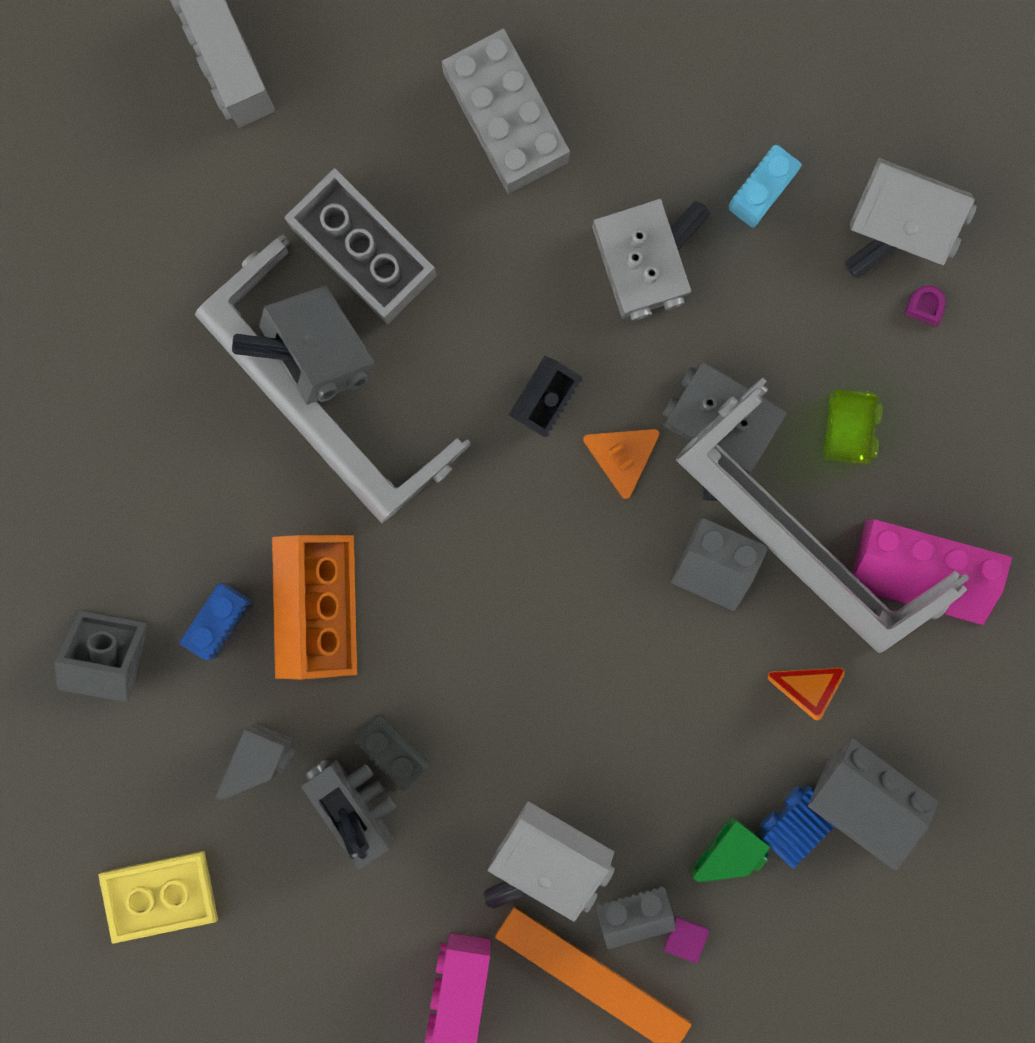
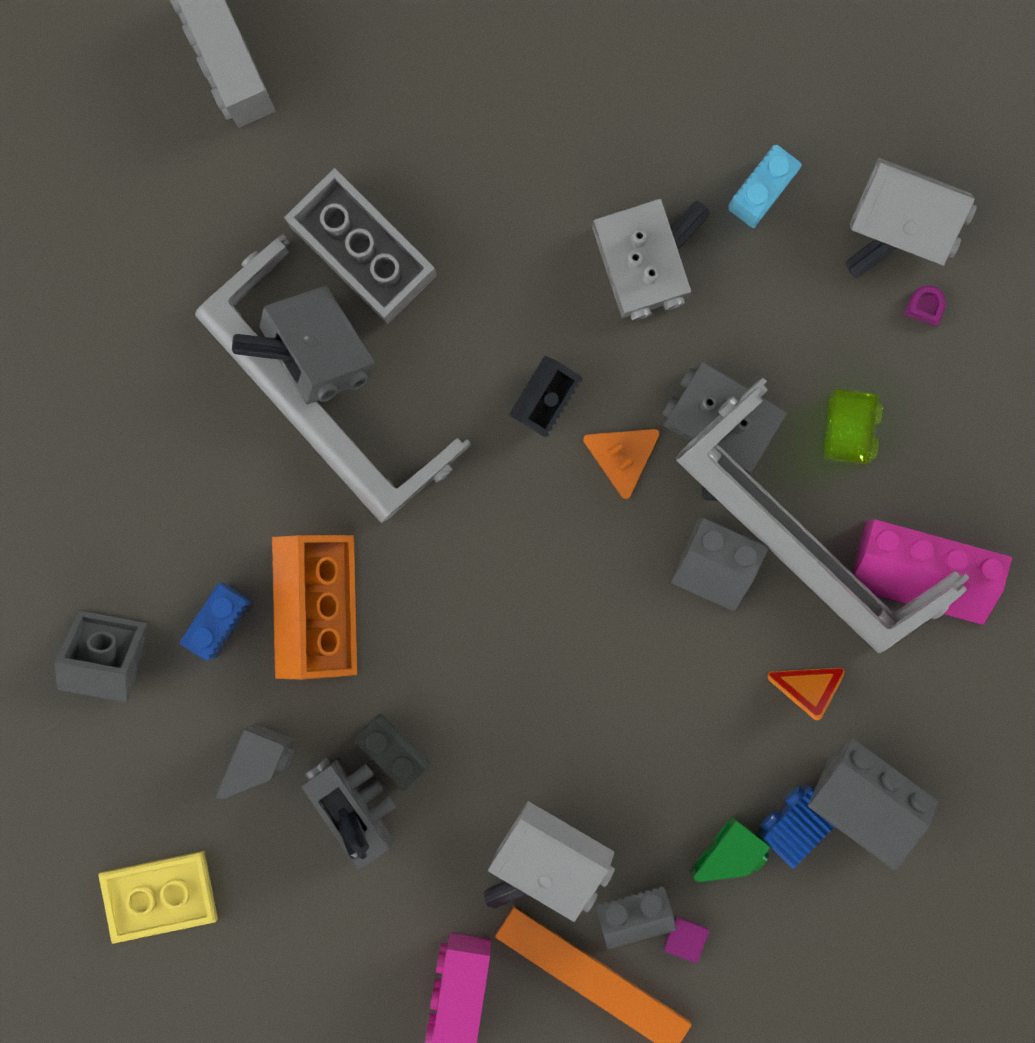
(505, 111): light grey brick -> none

